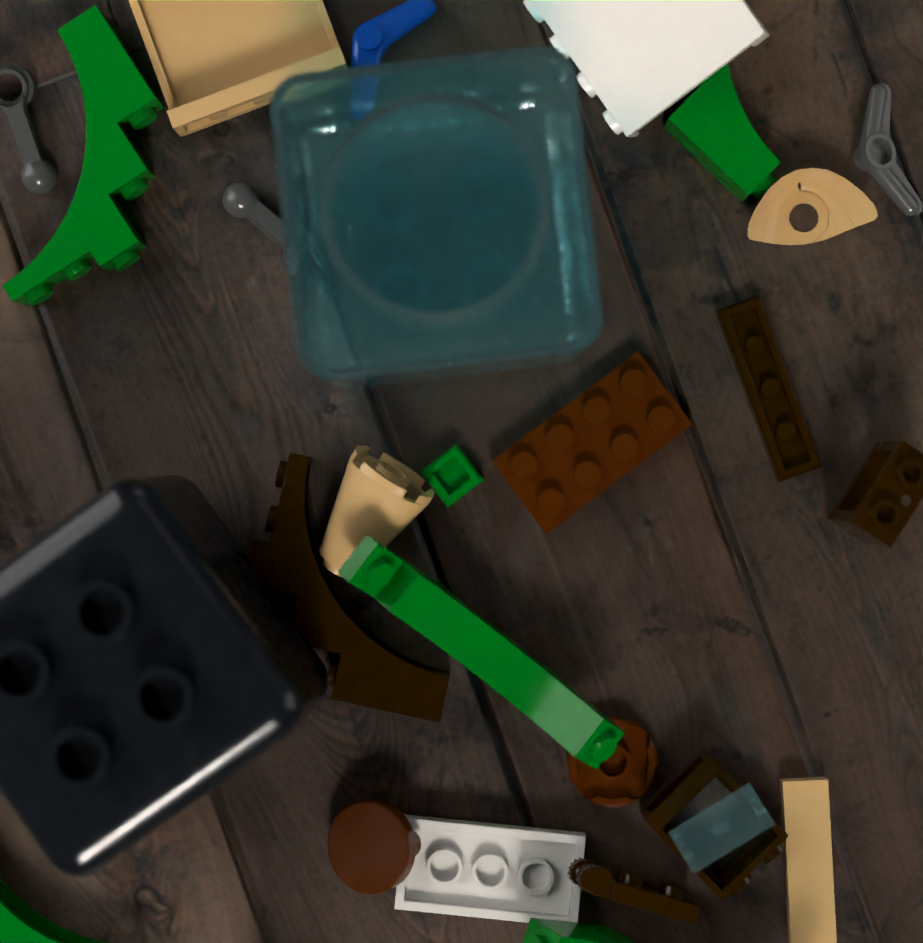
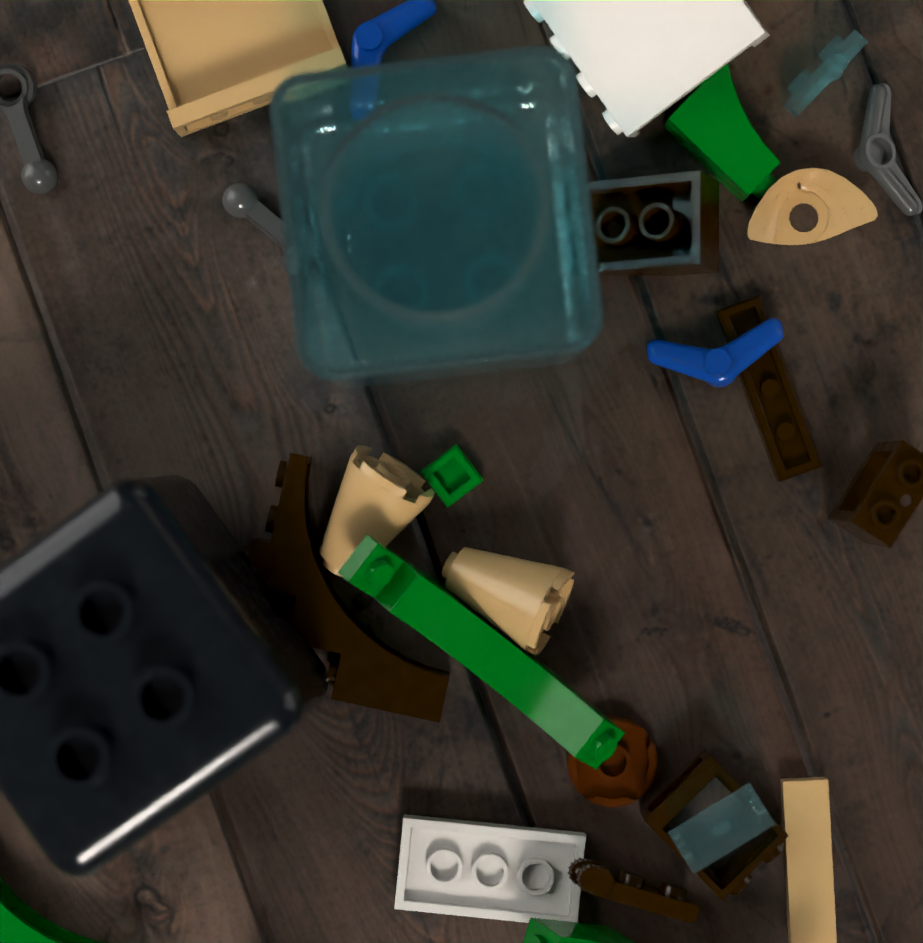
(112, 169): green arch -> none
(372, 846): reddish brown tile -> none
(510, 593): none -> tan cone
(591, 442): reddish brown plate -> none
(656, 224): none -> dark brown slope
(719, 365): none -> blue piece
(836, 59): none -> clear light blue plate

